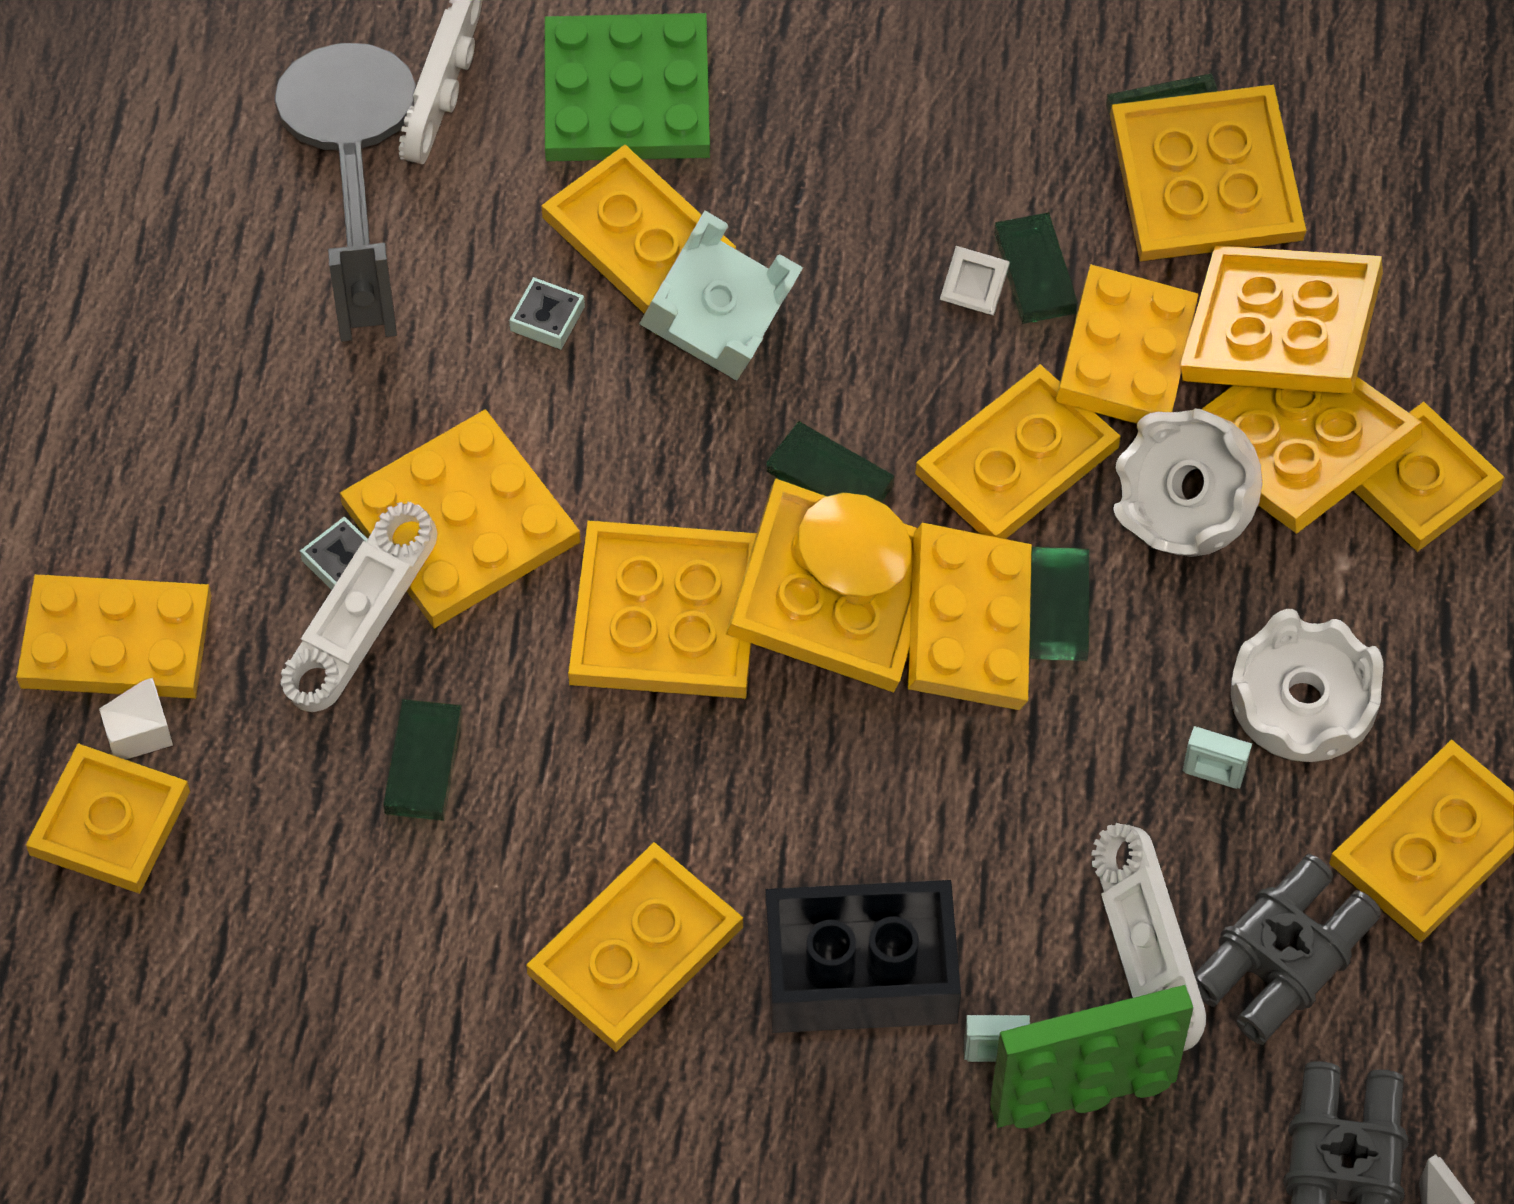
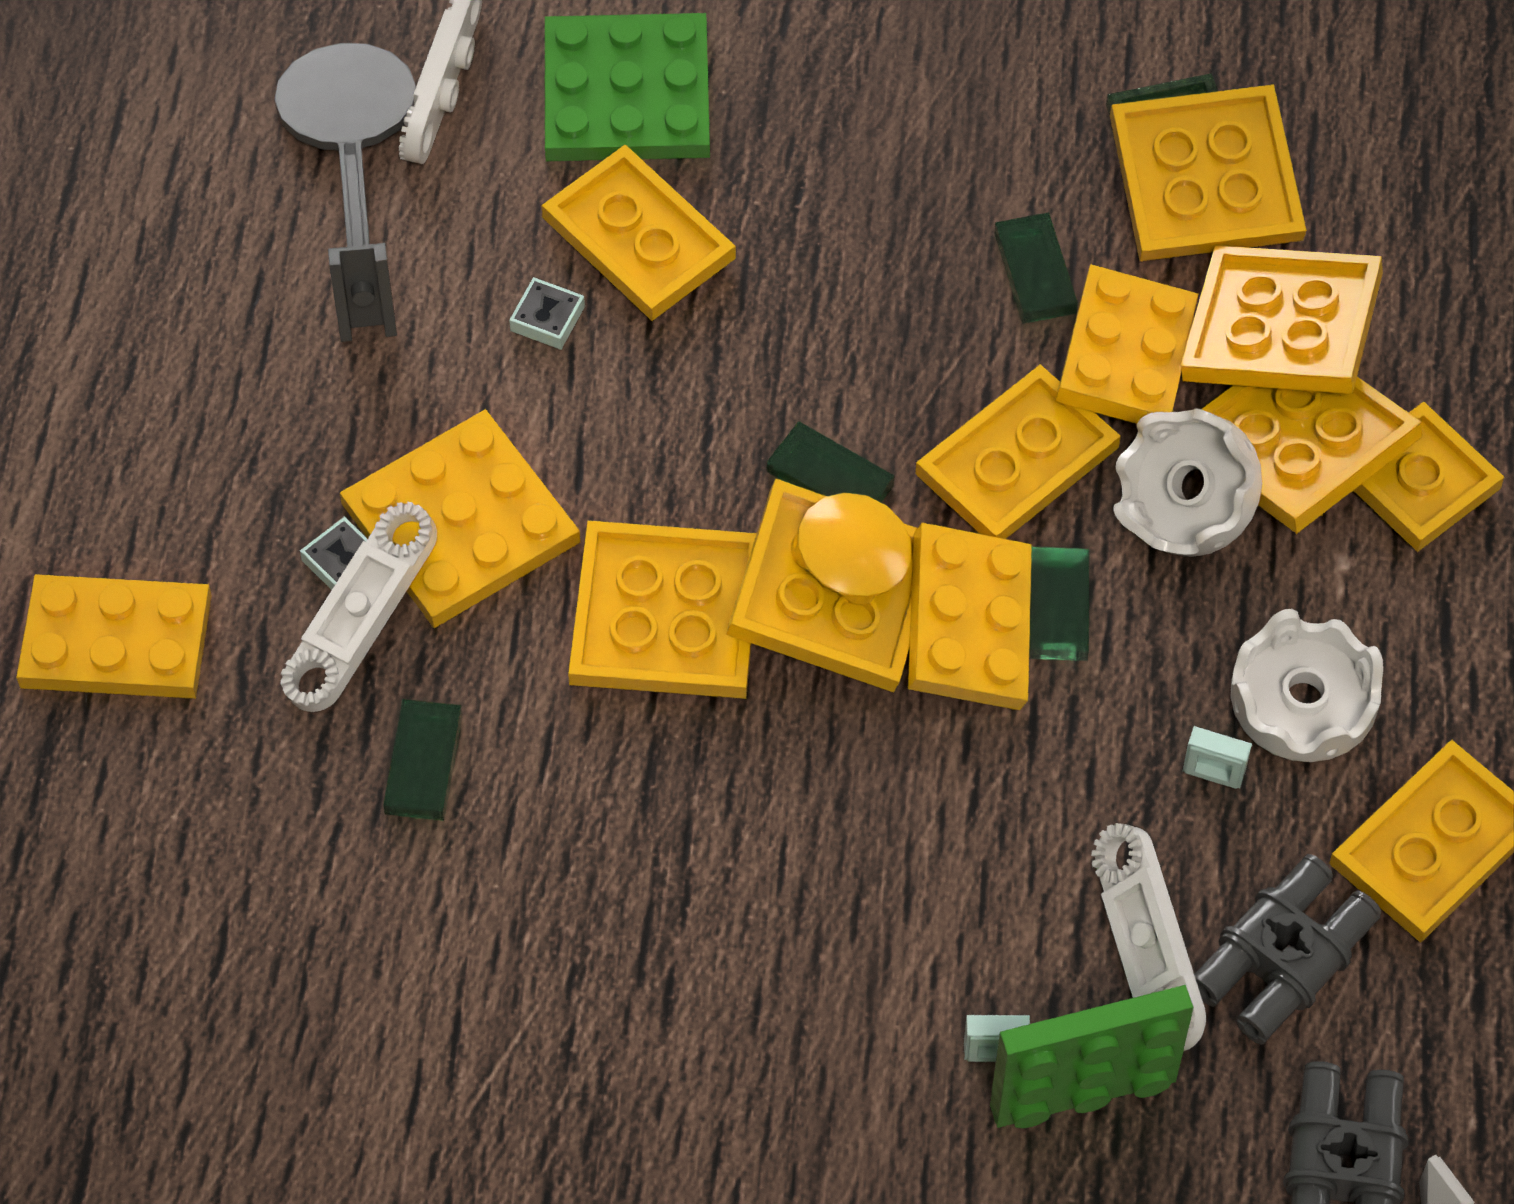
(108, 818): yellow plate -> none
(136, 722): white slope -> none
(635, 946): yellow plate -> none
(718, 299): light aqua panel -> none
(862, 956): black brick -> none
(975, 280): white slope -> none

